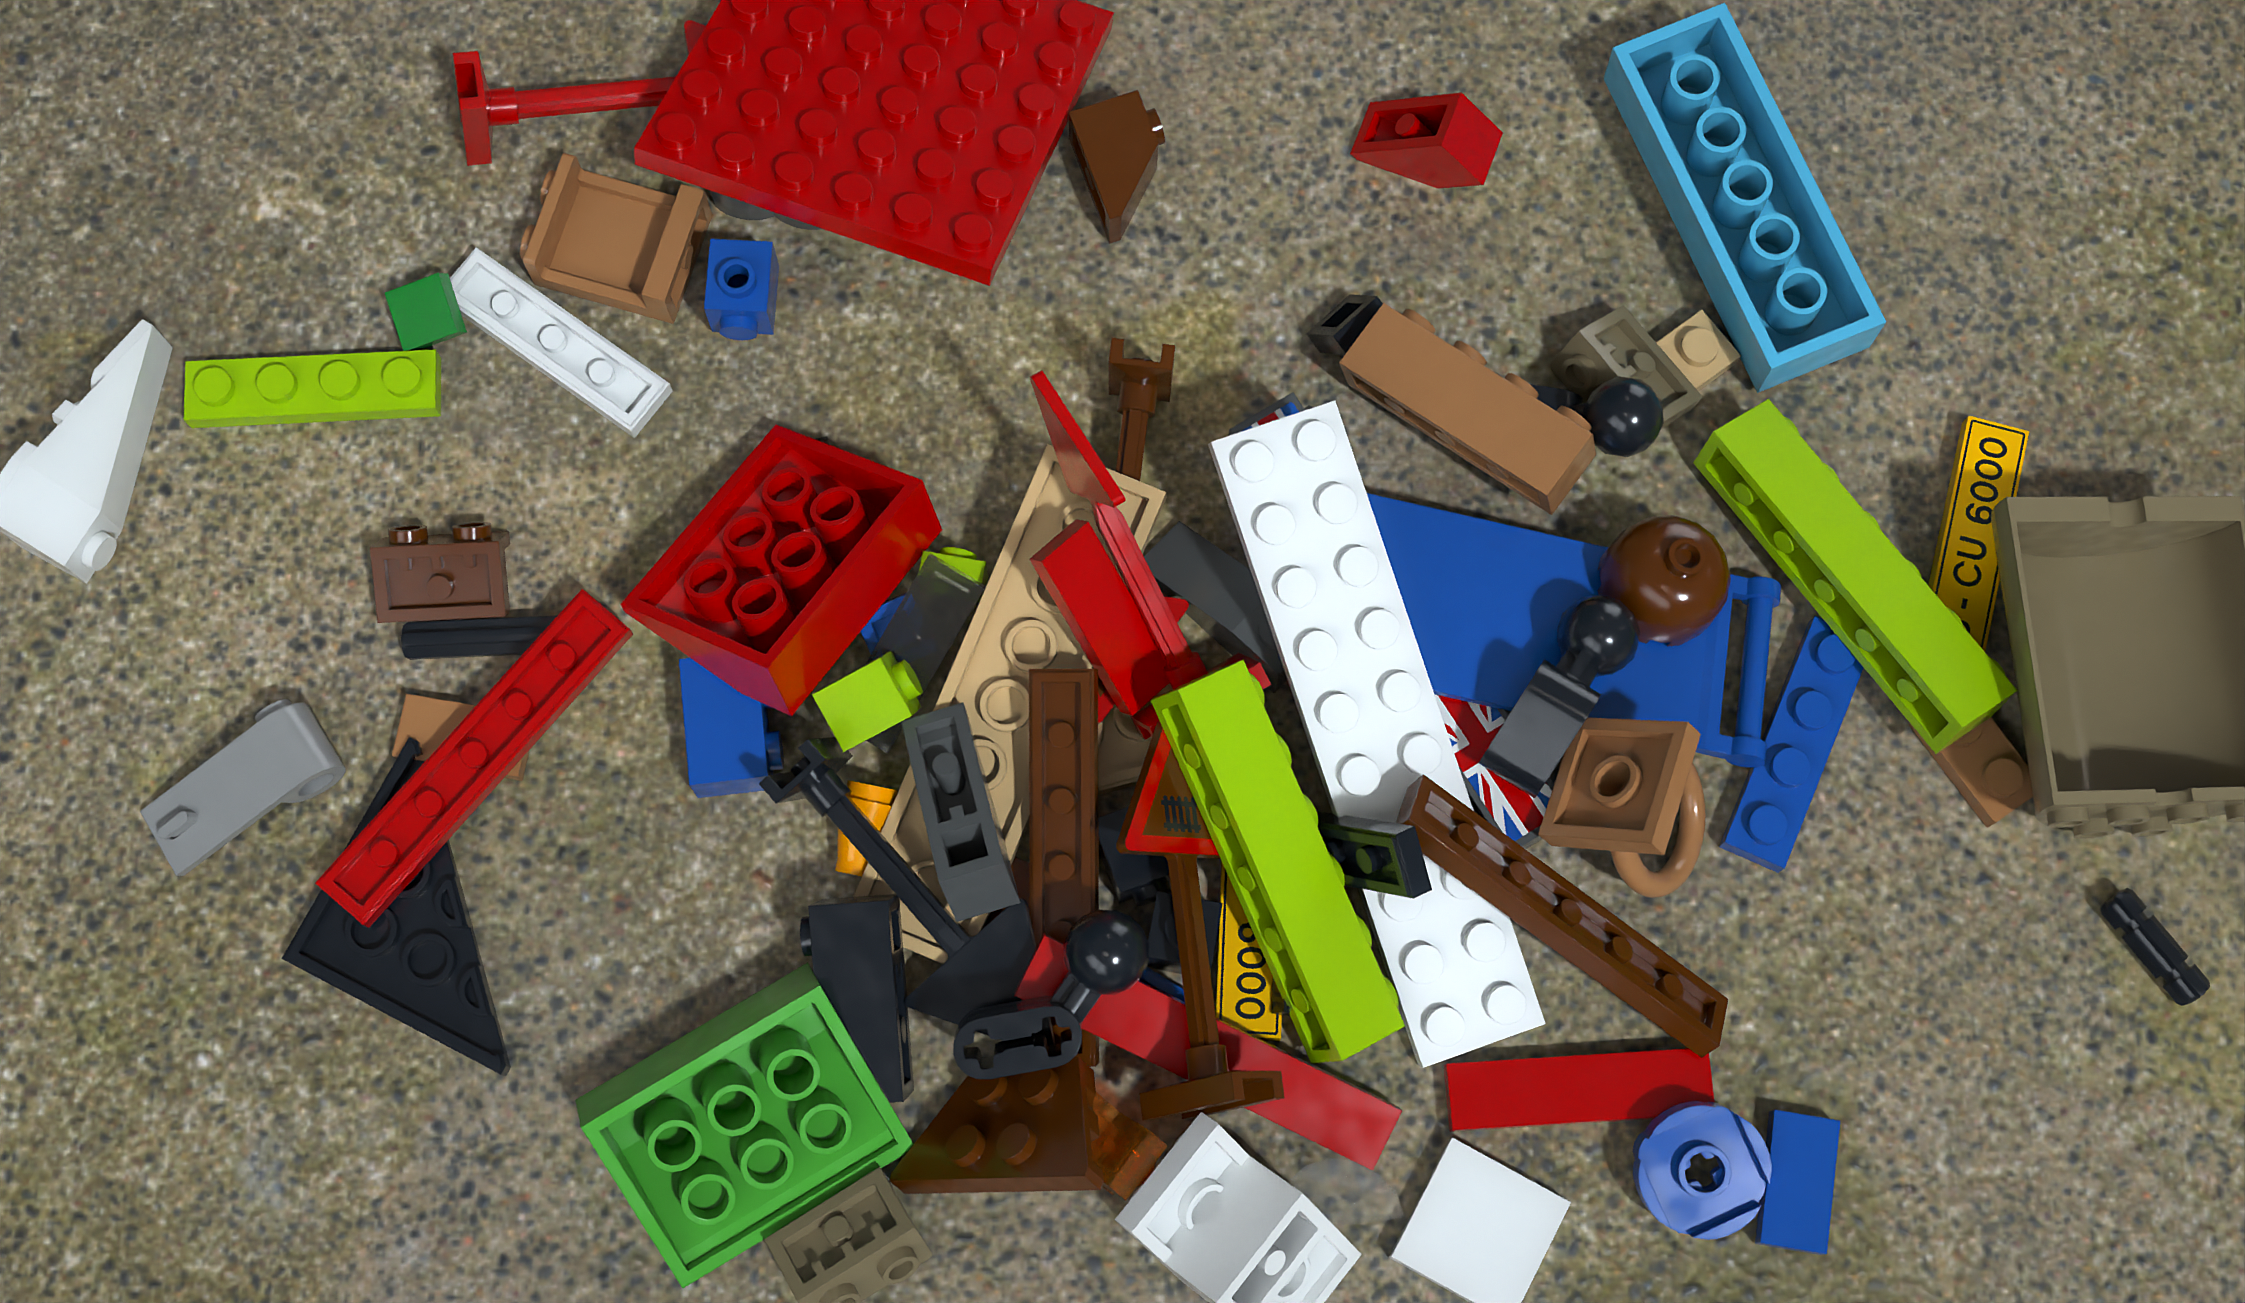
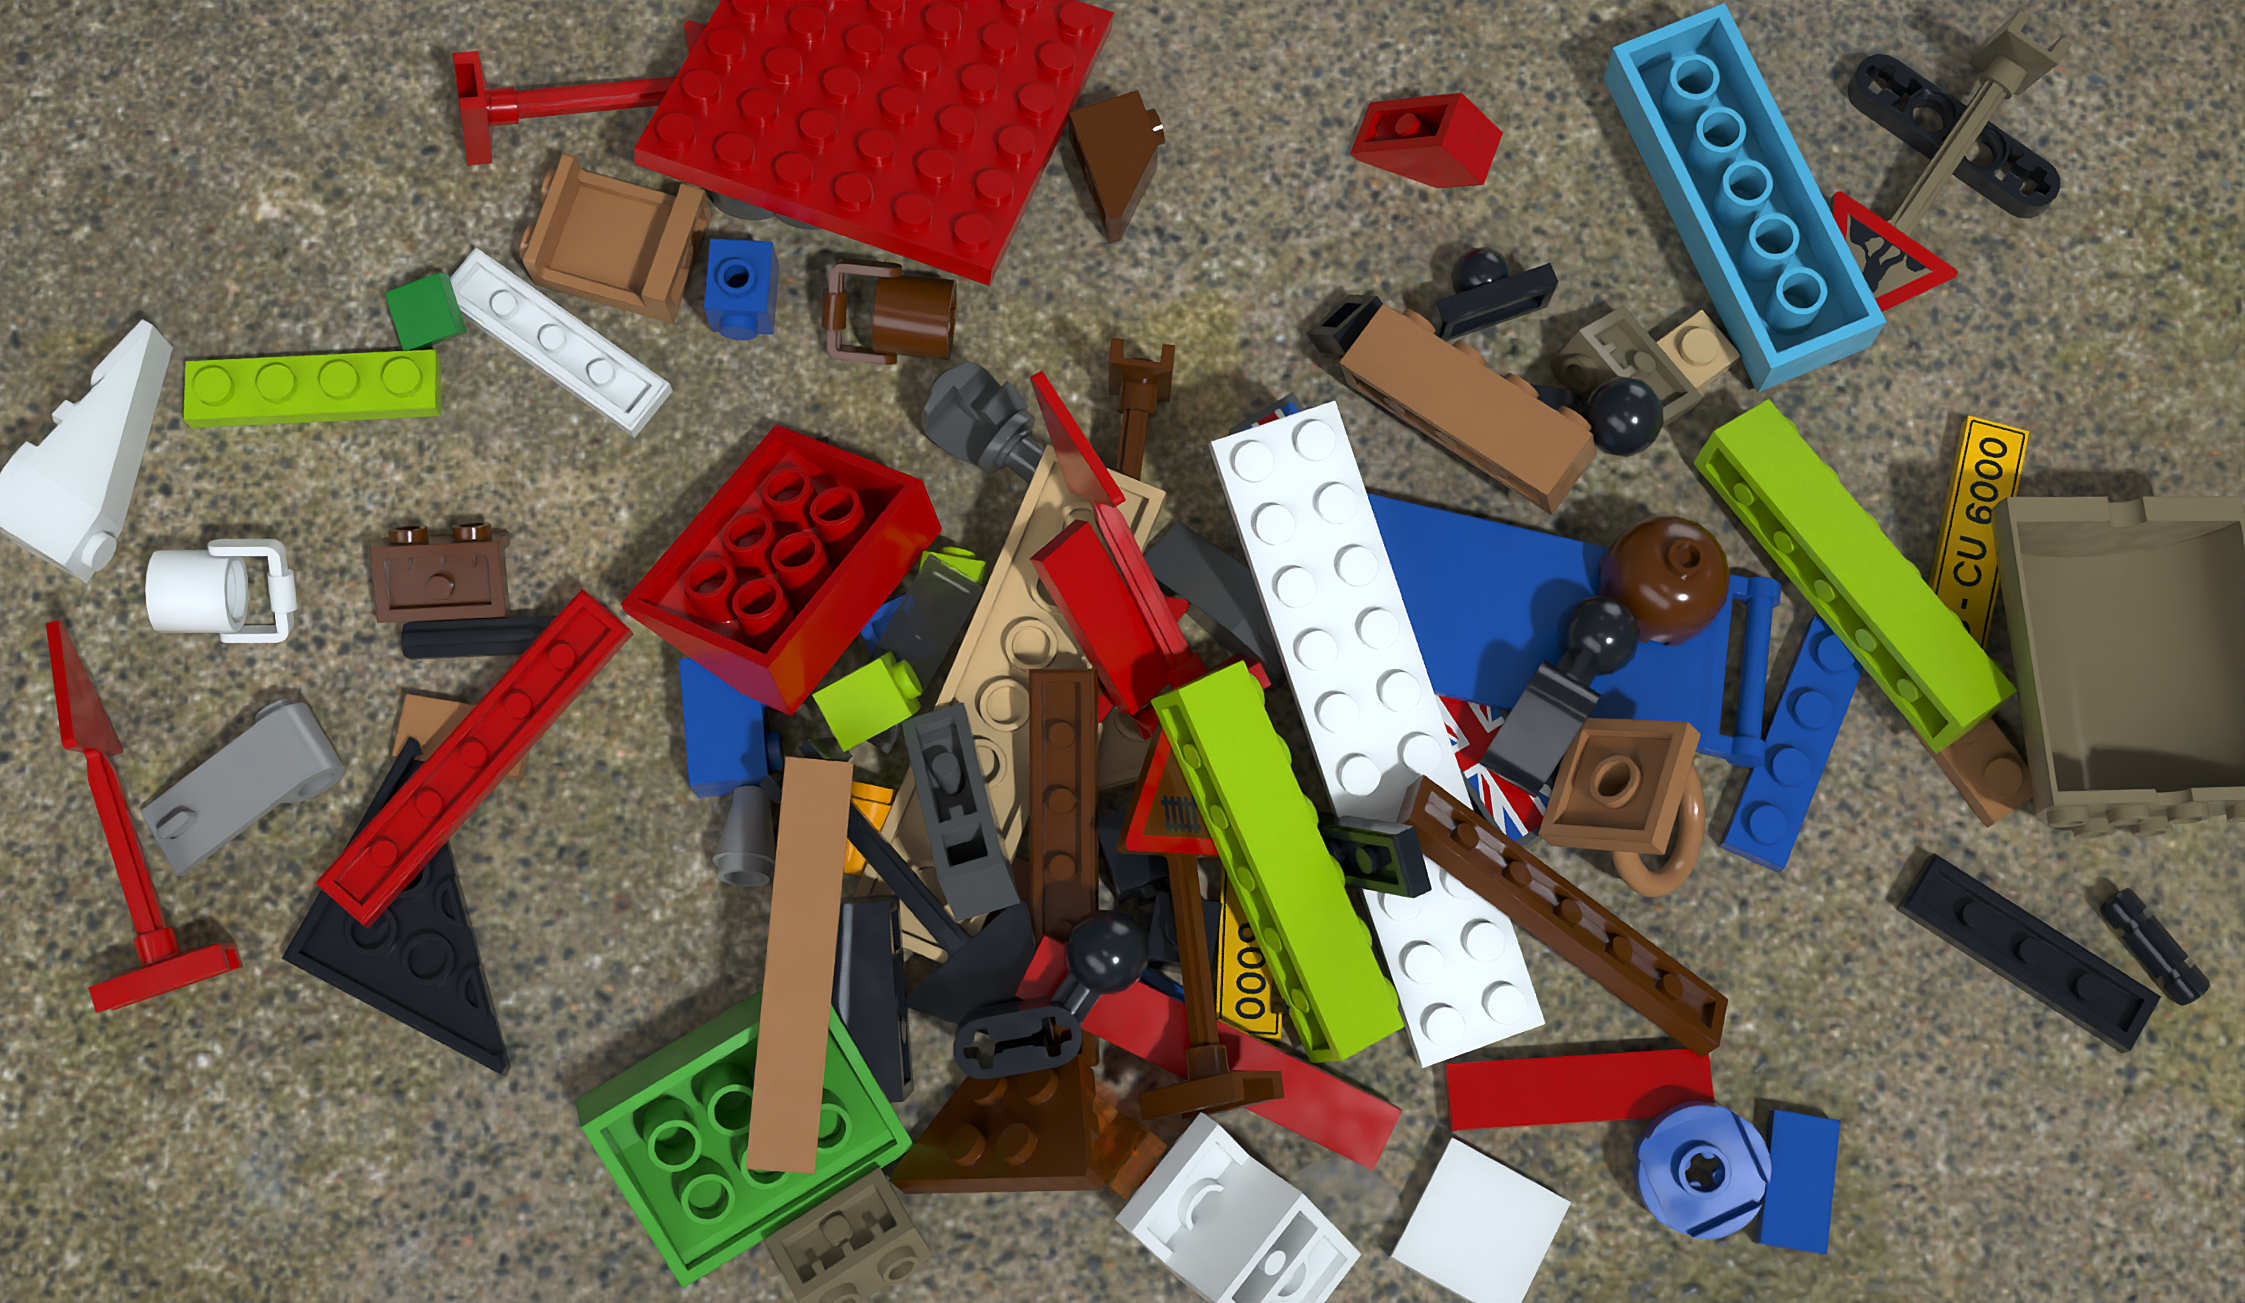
(89, 731): none -> red piece
(210, 591): none -> white piece
(747, 840): none -> light grey cone
(799, 965): none -> medium nougat tile
(909, 314): none -> reddish brown piece
(981, 421): none -> dark grey piece
(1489, 294): none -> black tile
(1883, 249): none -> dark tan piece
(1924, 93): none -> black beam
(2029, 953): none -> black tile

